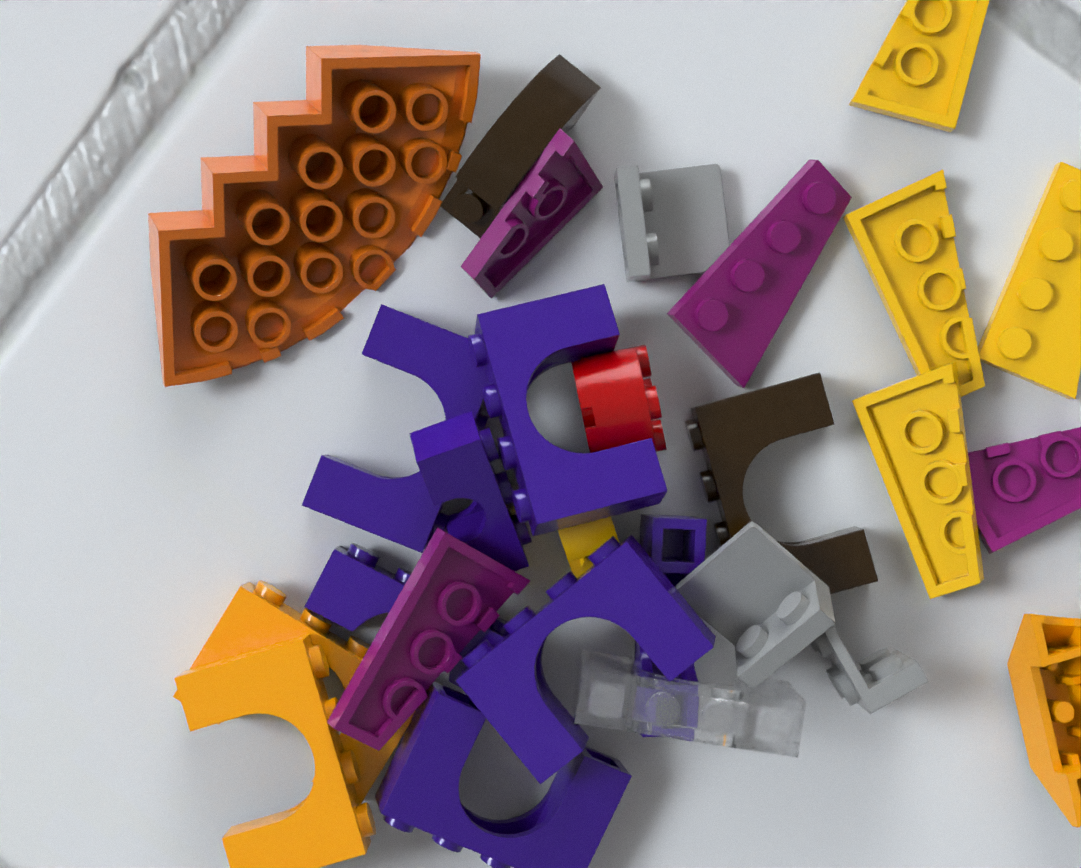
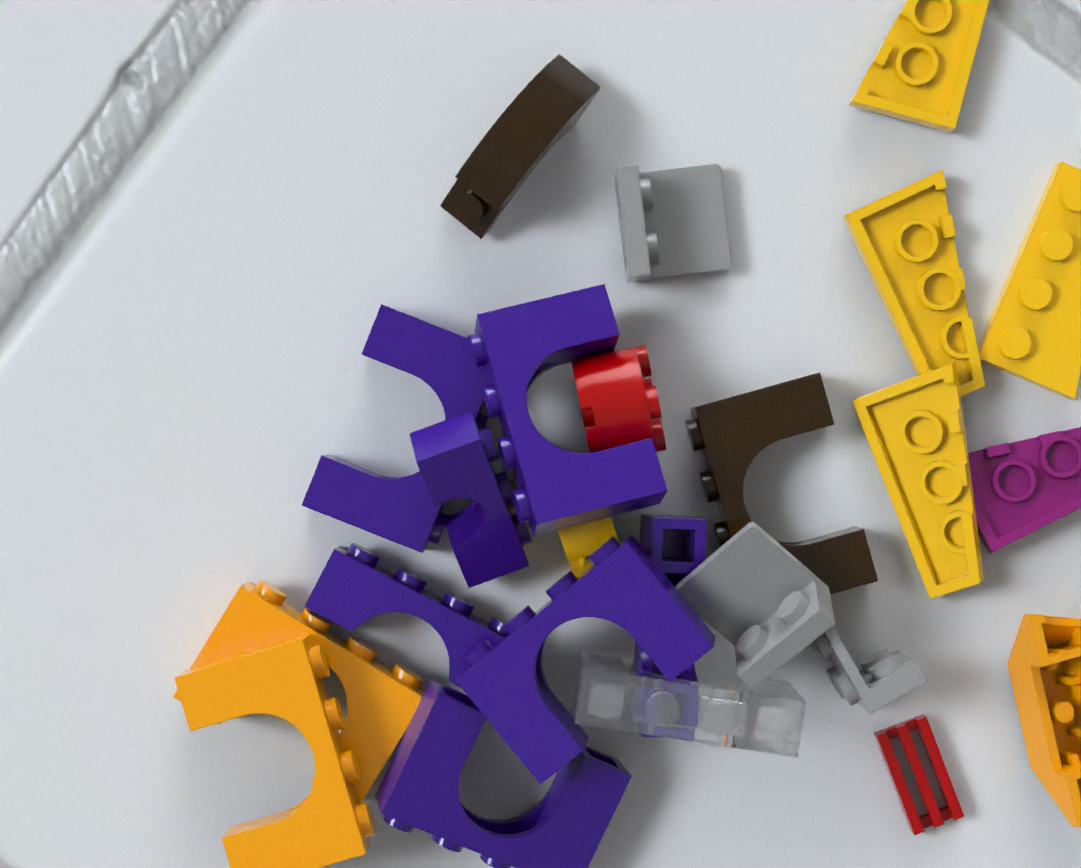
(314, 211): orange brick -> none
(431, 622): magenta wing -> none
(536, 211): magenta wing -> none
(755, 280): magenta wing -> none
(934, 816): none -> red tile

